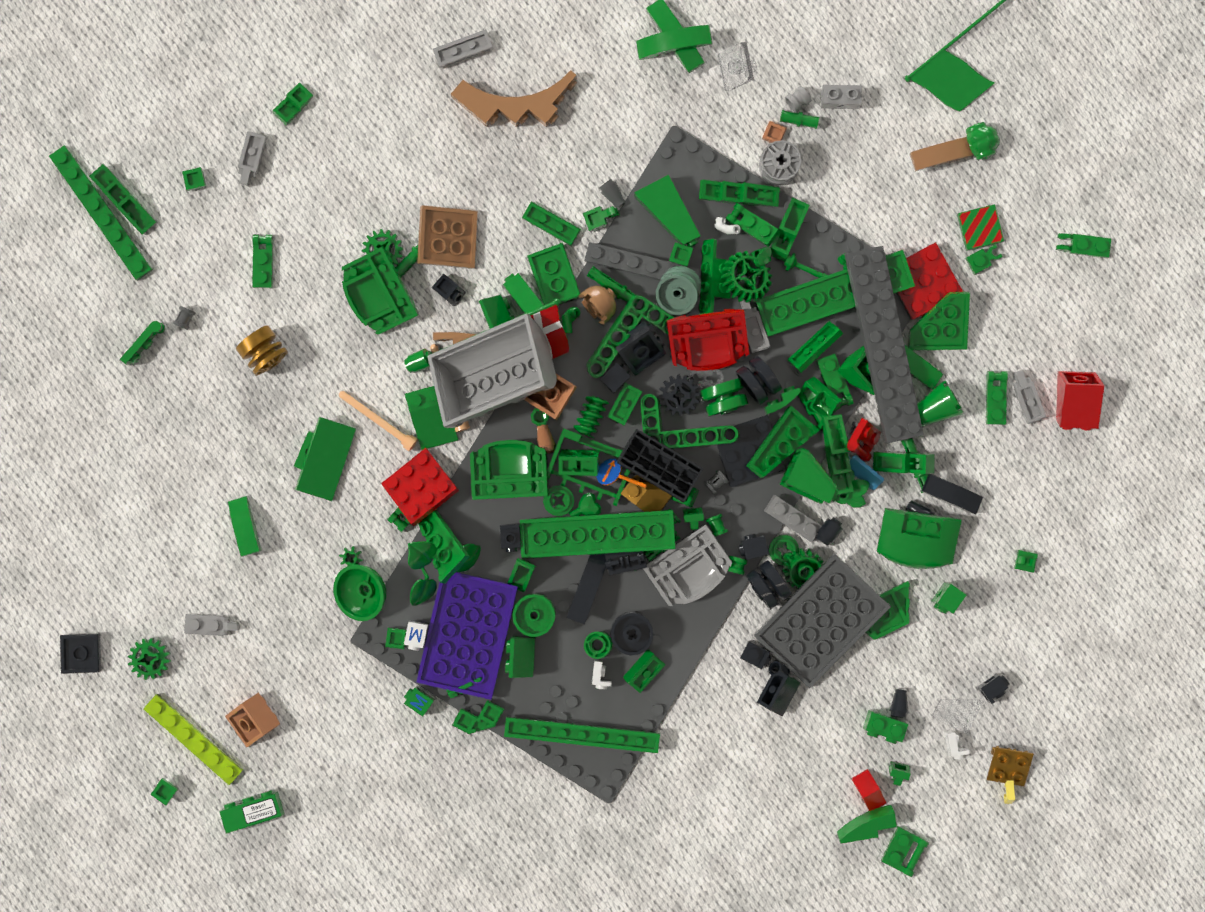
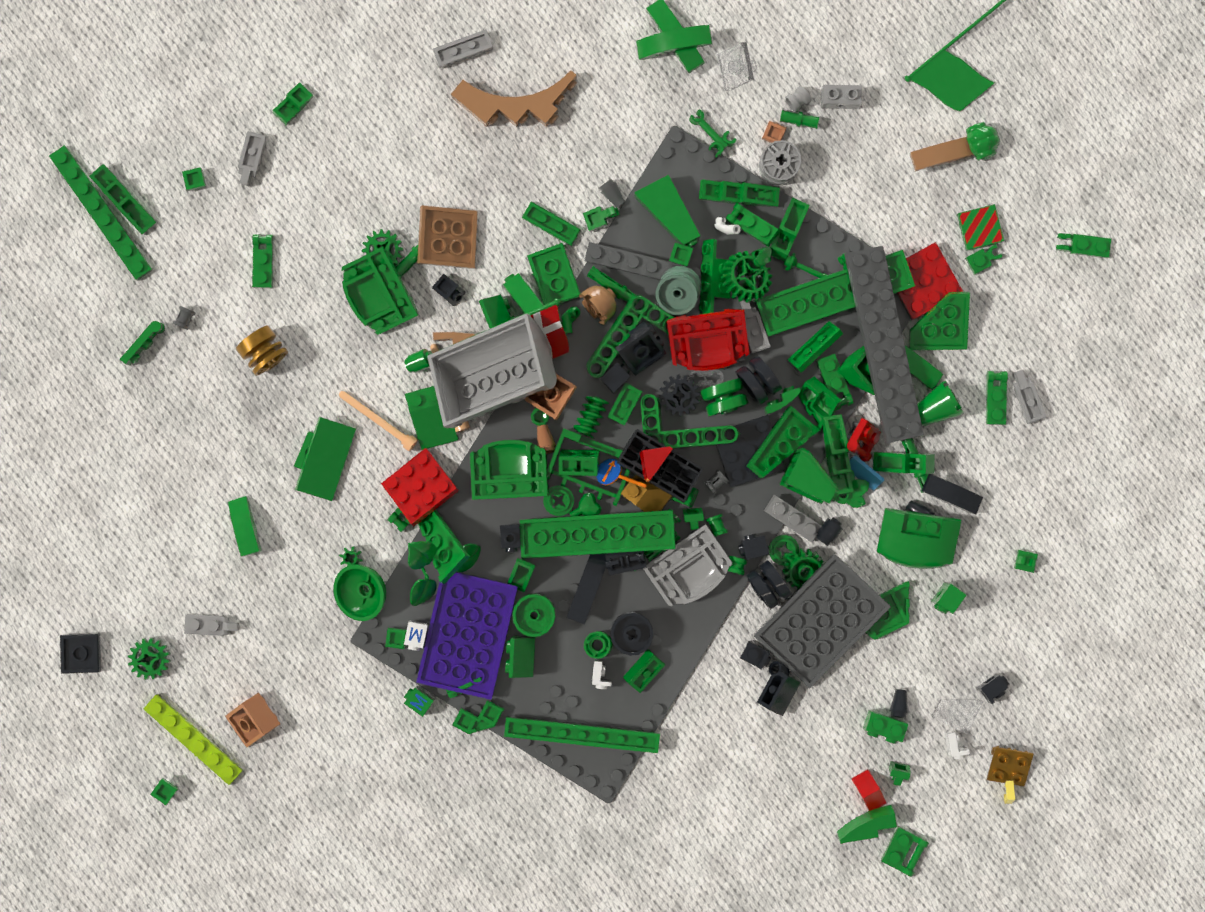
(251, 811): green brick -> none
(652, 460): none -> red slope
(719, 143): none -> green bar
(1079, 400): red slope -> none

